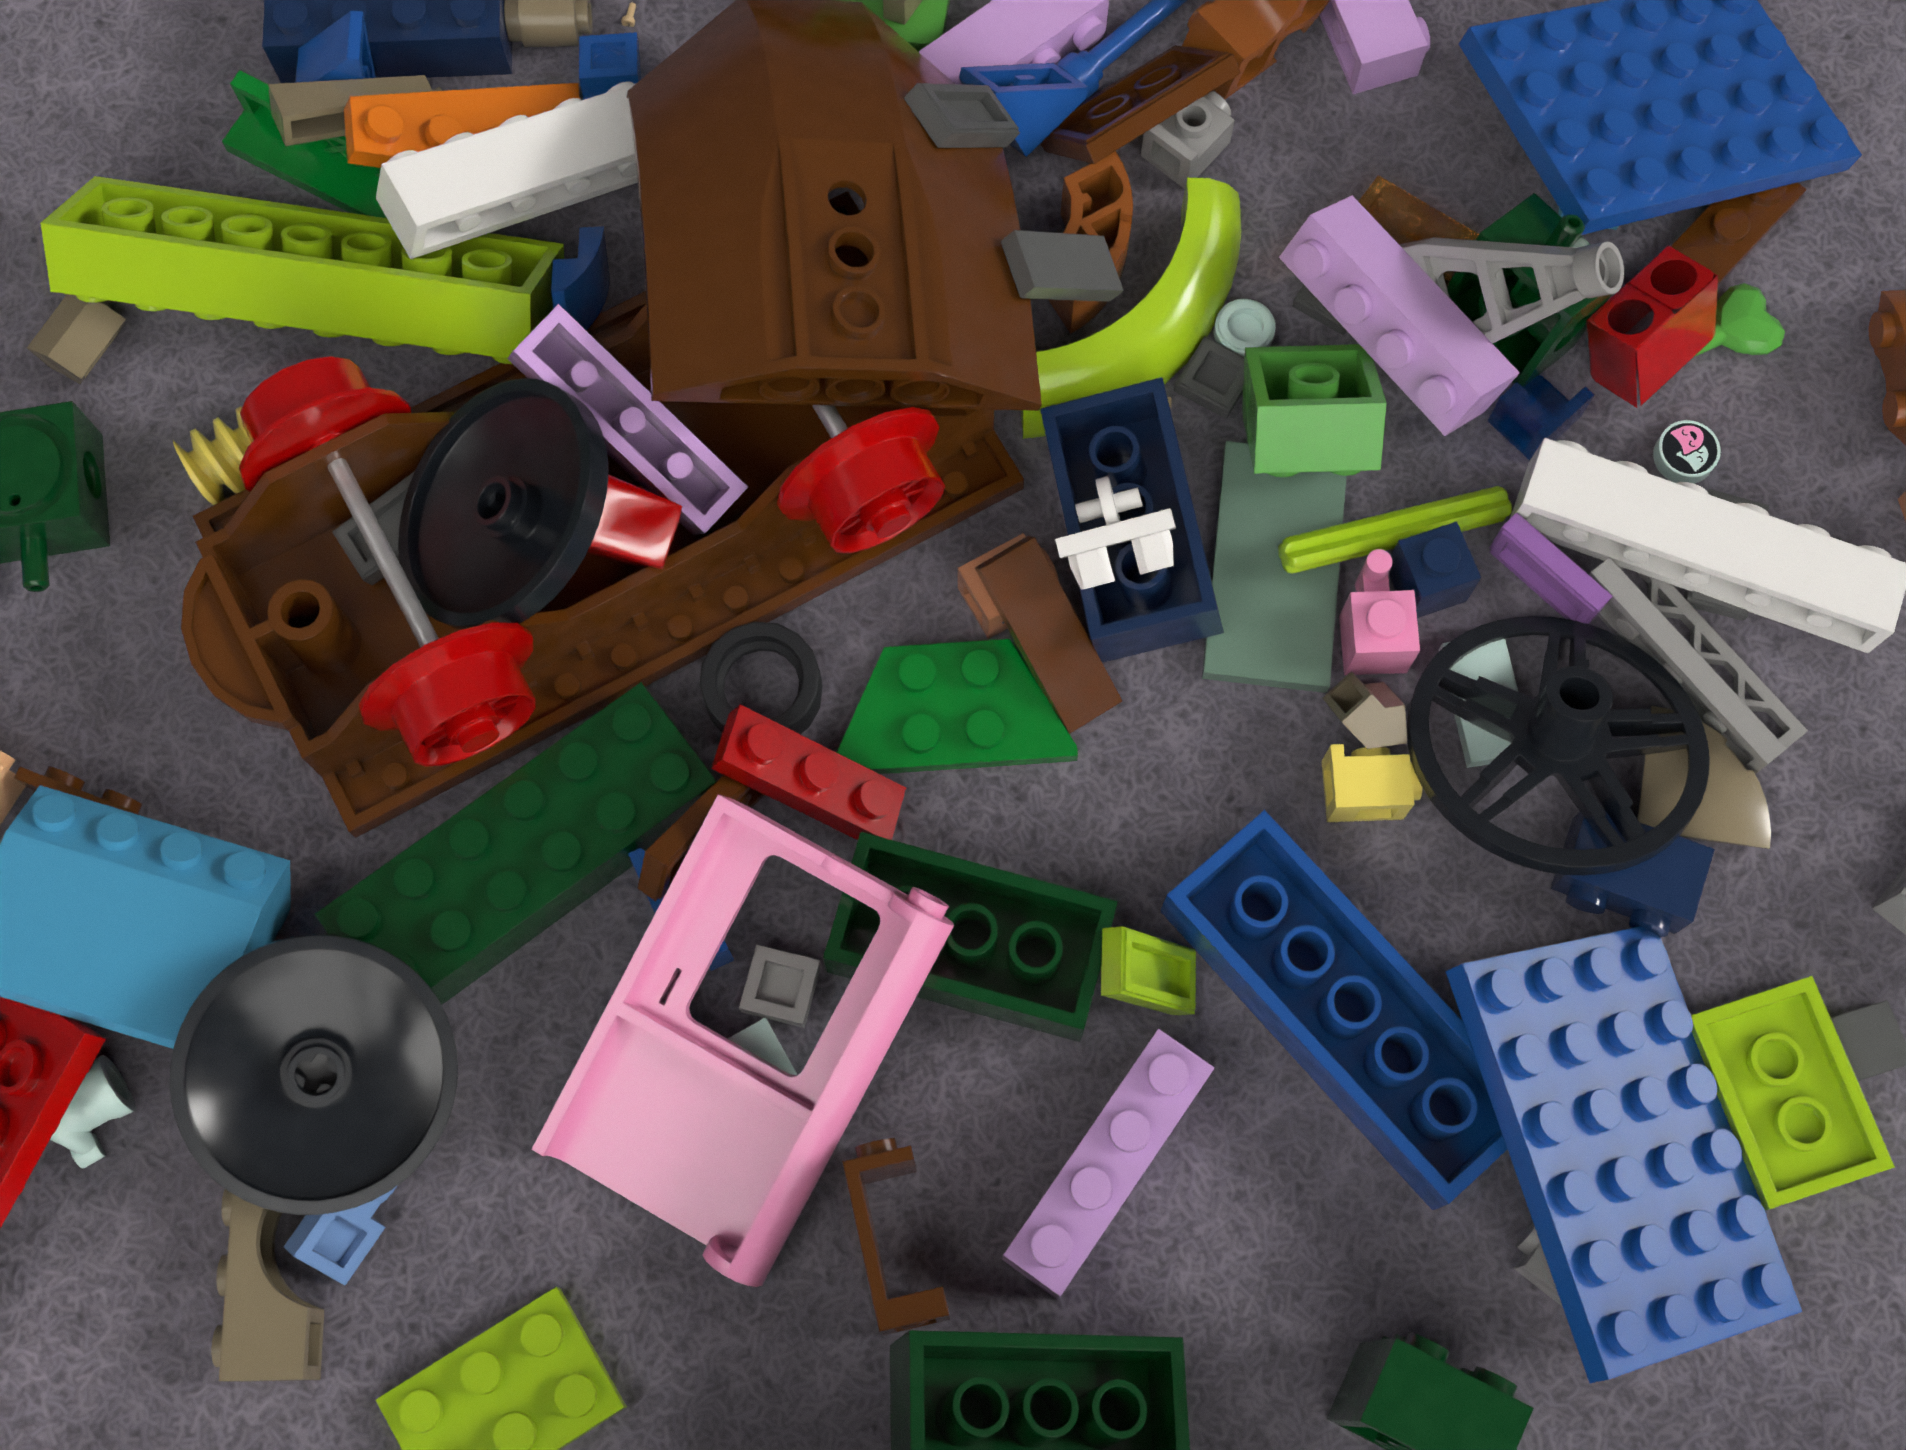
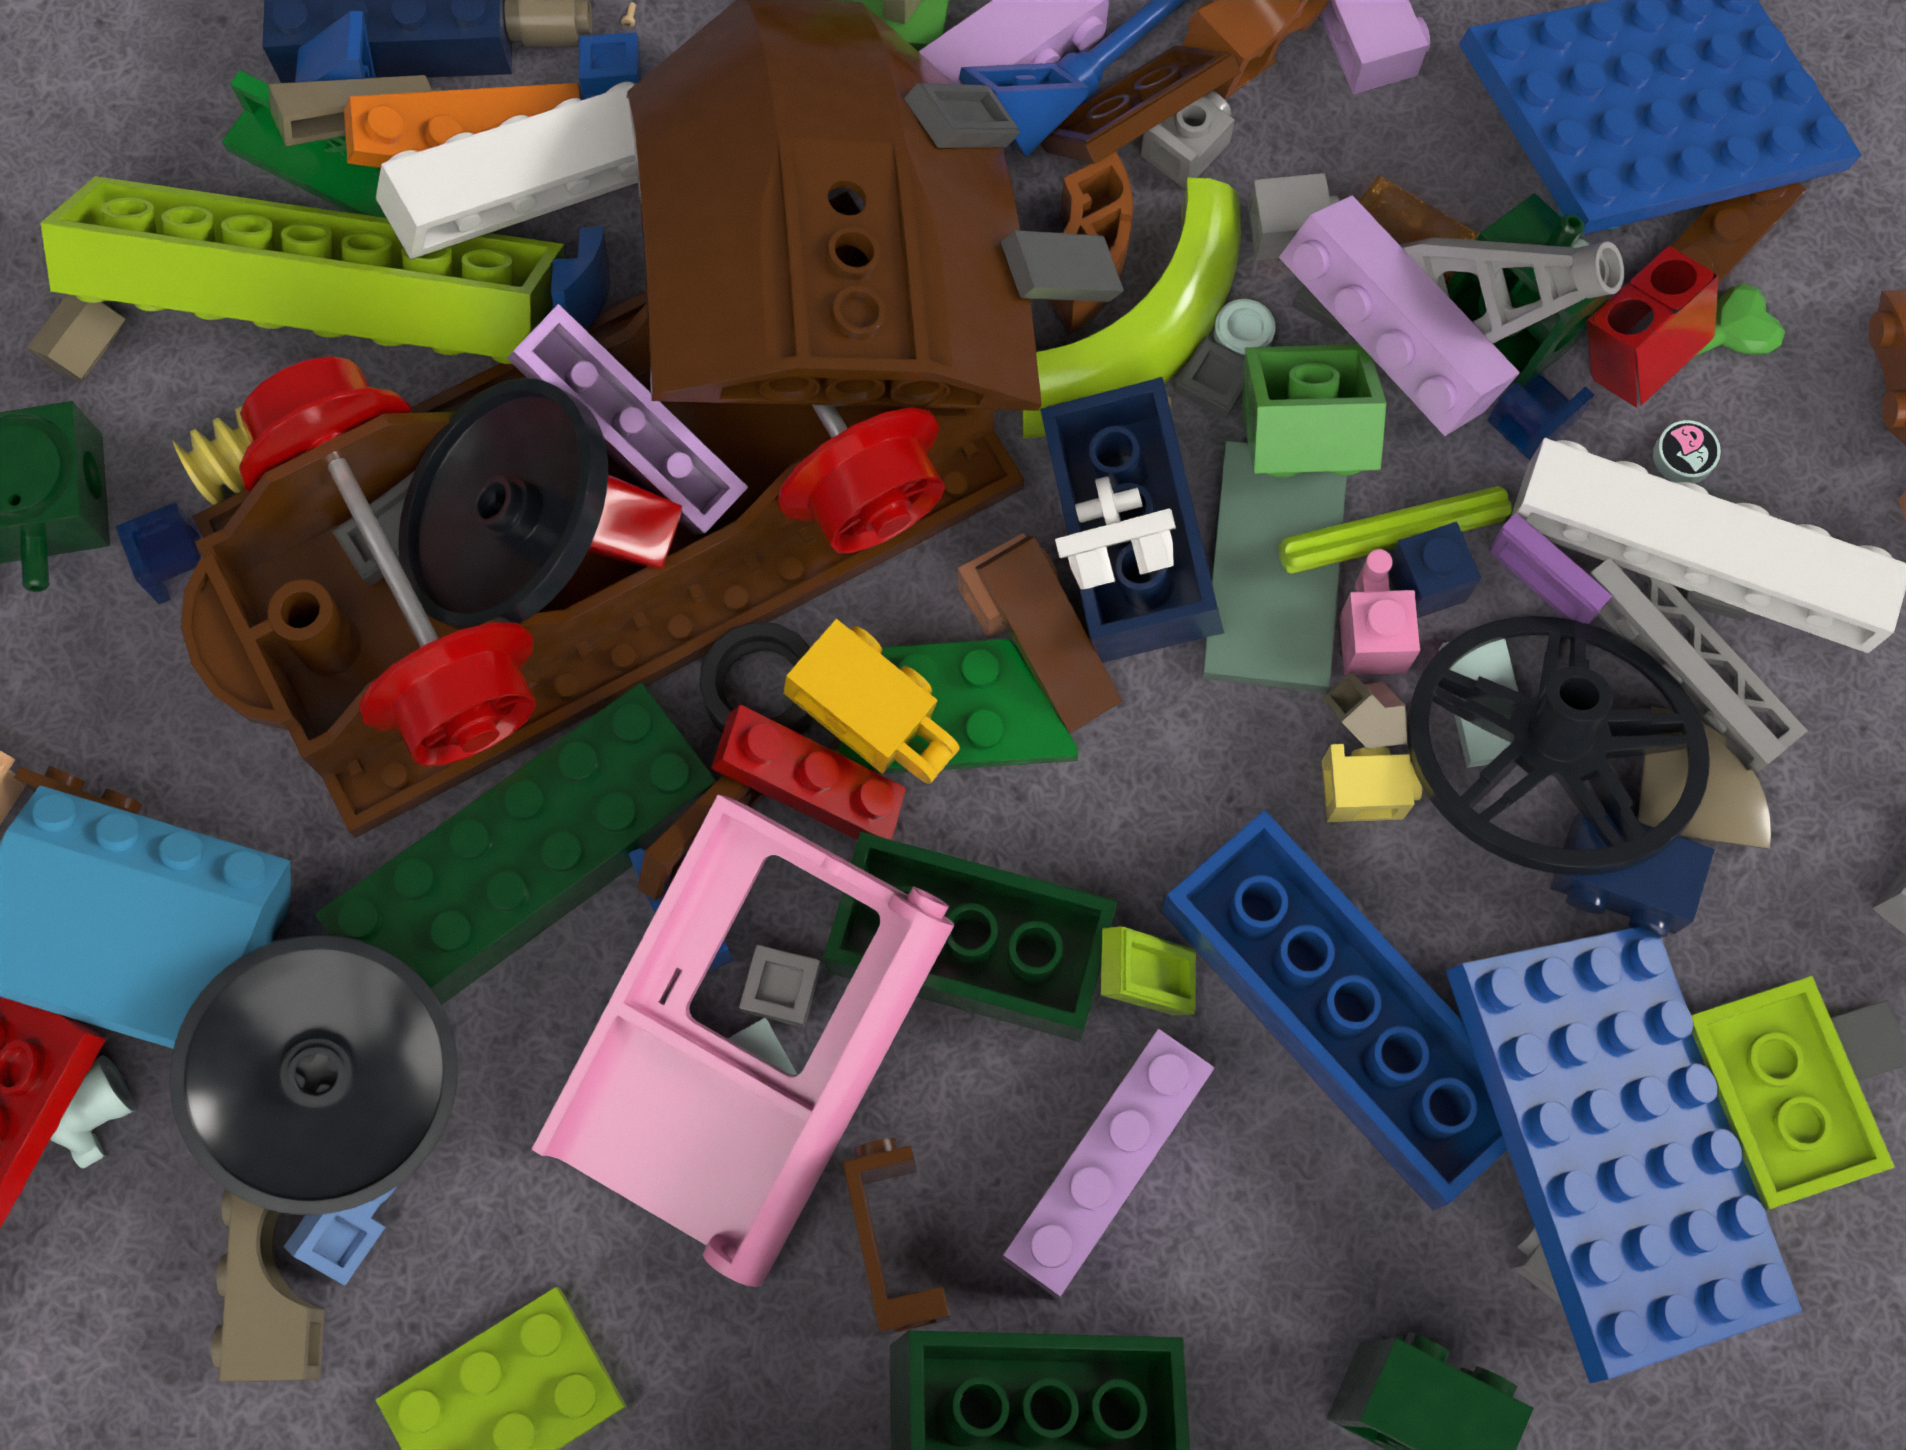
(160, 548): none -> clear blue panel
(870, 702): none -> yellow brick
(1280, 209): none -> light grey brick

